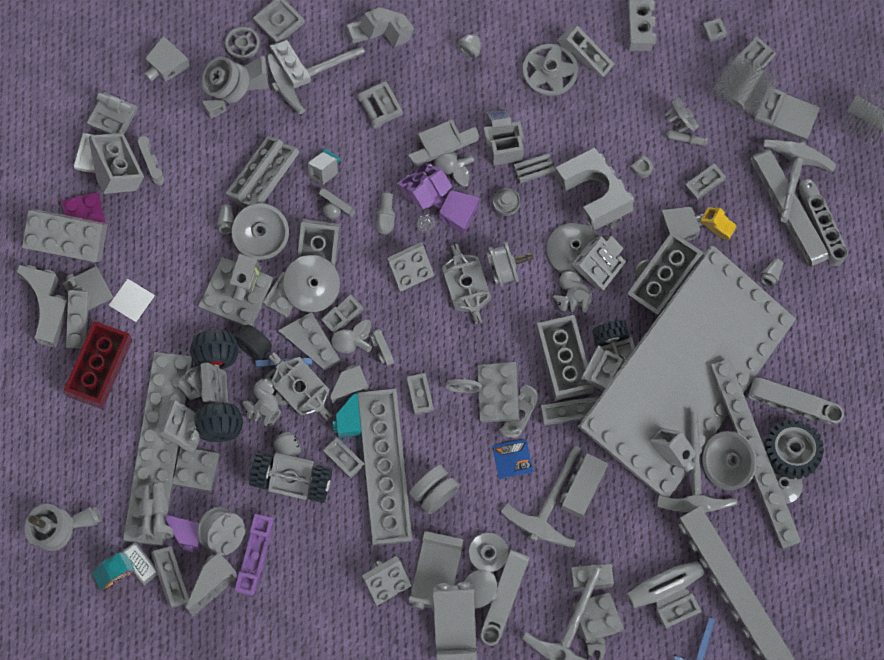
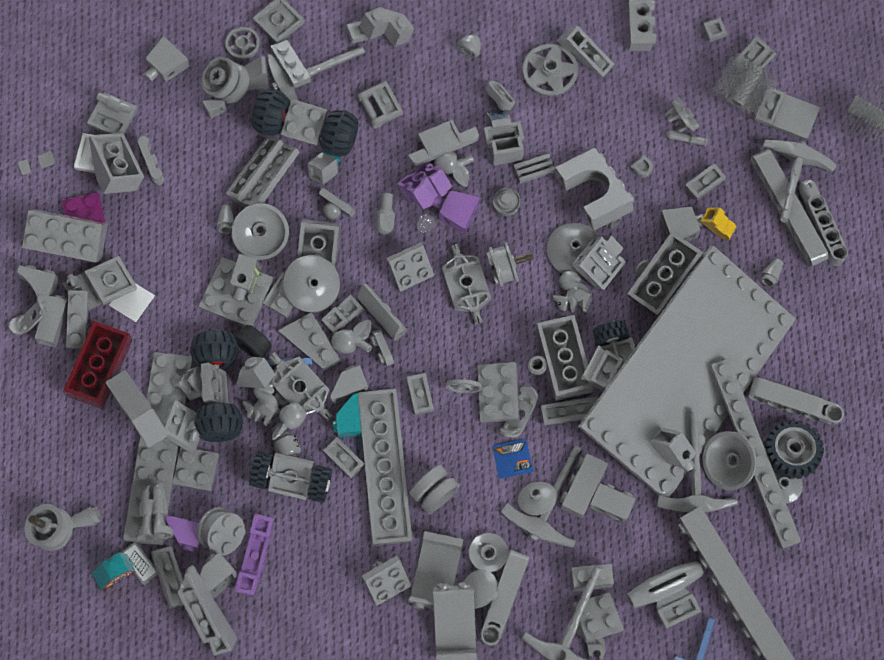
(25, 322): none -> light grey piece
(45, 160): none -> light grey sticker
(110, 280): none -> light grey plate
(137, 408): none -> light grey piece
(206, 614): none -> light grey wedge
(255, 373): none -> light grey slope
(291, 417): none -> light grey piece
(304, 122): none -> black plate
(381, 312): none -> light grey panel
(500, 95): none -> light grey plate
(537, 361): none -> light grey cone
(540, 503): none -> light grey dish
(612, 502): none -> light grey brick

